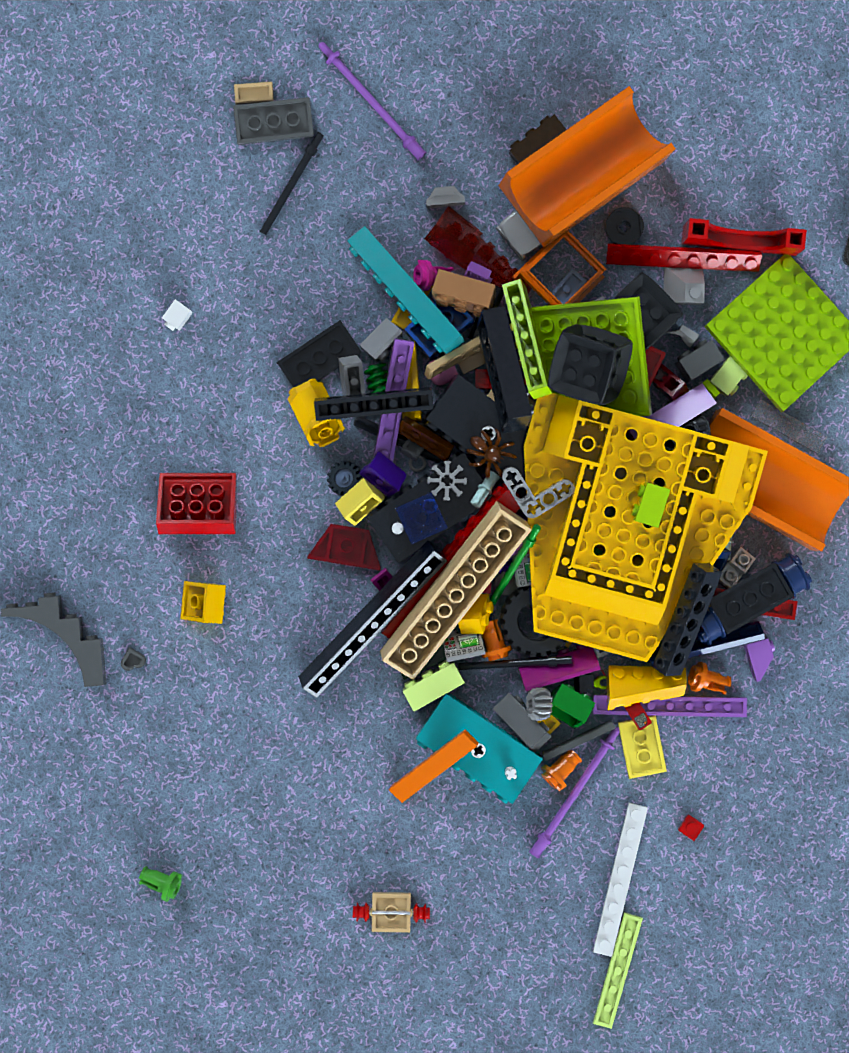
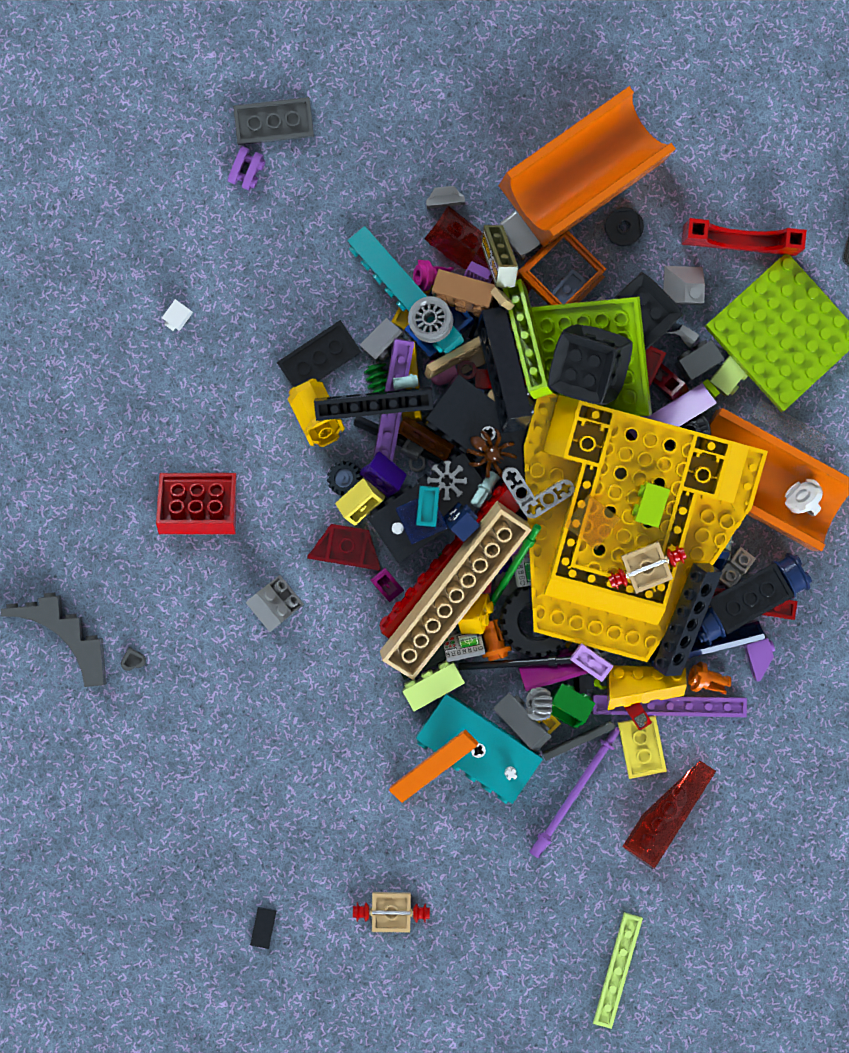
(161, 882): bright green piece -> none
(203, 602): yellow slope -> none
(253, 92): tan tile -> none
(256, 163): none -> medium lavender brick
(263, 927): none -> black tile
(274, 603): none -> light grey slope
(310, 151): black bar -> none
(351, 375): light grey brick -> none
(372, 618): black brick -> none
(405, 382): none -> light aqua pin
(408, 140): medium lavender bar -> none
(415, 312): none -> light grey wheel
(427, 506): none -> teal tile
(462, 521): none -> dark blue brick
(467, 363): none -> dark red piece
(499, 256): none -> olive brick
(502, 298): none -> tan tile
(536, 138): dark brown brick -> none
(560, 770): orange piece -> none
(591, 662): none -> lavender plate
(592, 522): none -> clear yellow tile
(620, 879): white plate -> none
(647, 567): none -> tan plate
(666, 816): none -> clear red wedge
(683, 257): red plate -> none
(691, 827): red plate -> none
(804, 497): none -> white tile

